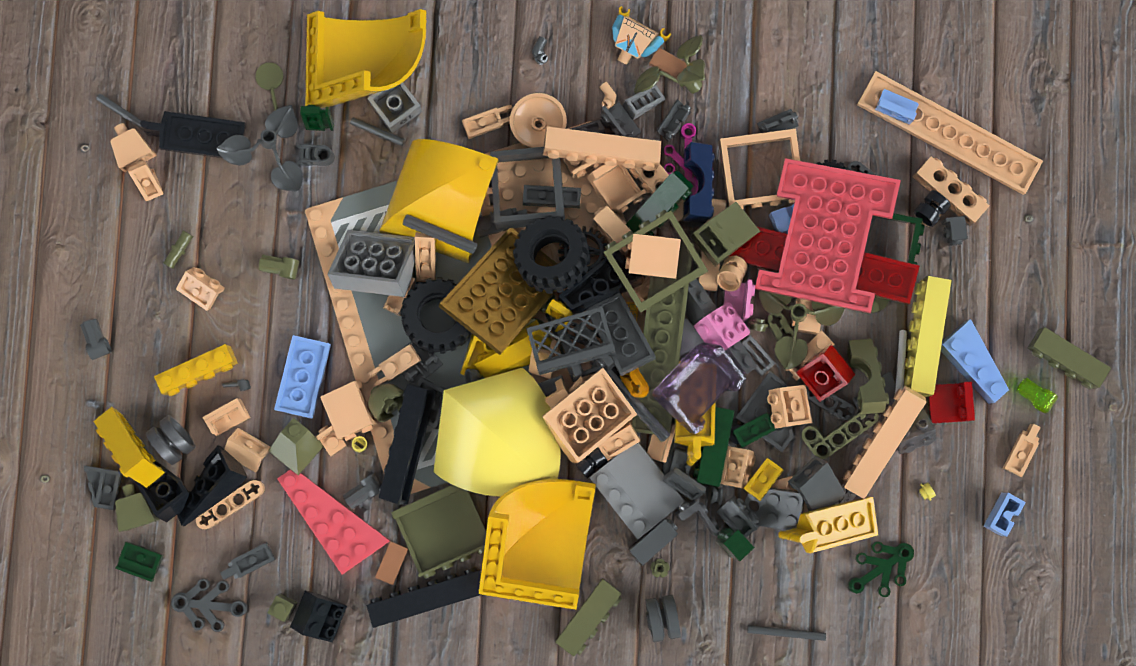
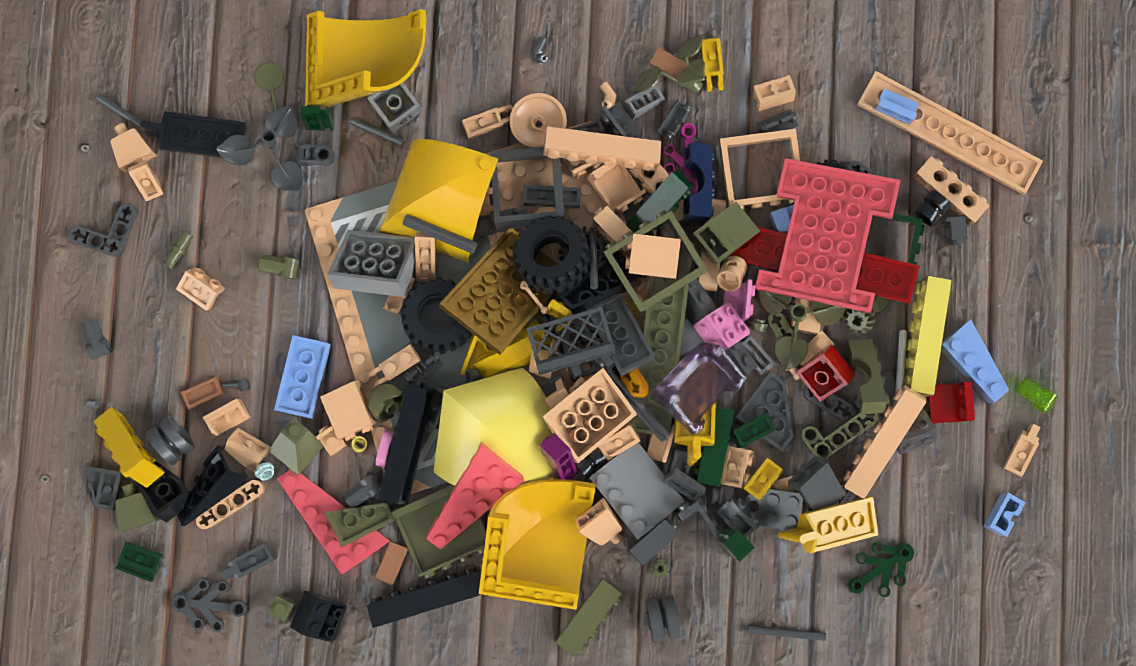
(112, 237): none -> dark grey beam
(196, 369): yellow brick -> none
(202, 393): none -> nougat tile
(264, 471): none -> light aqua plate
(358, 522): none -> olive wing
(383, 452): none -> bright pink beam
(473, 495): none -> coral wing
(523, 285): none -> light nougat hinge
(559, 457): none -> magenta slope
(593, 262): none -> dark grey bar
(600, 524): none -> light nougat torso
(635, 38): torso -> none
(713, 62): none -> yellow hinge
(774, 93): none -> light nougat hinge
(789, 406): light nougat plate -> none
(857, 324): none -> olive gear
(926, 491): light yellow plate -> none
(1068, 358): olive brick -> none

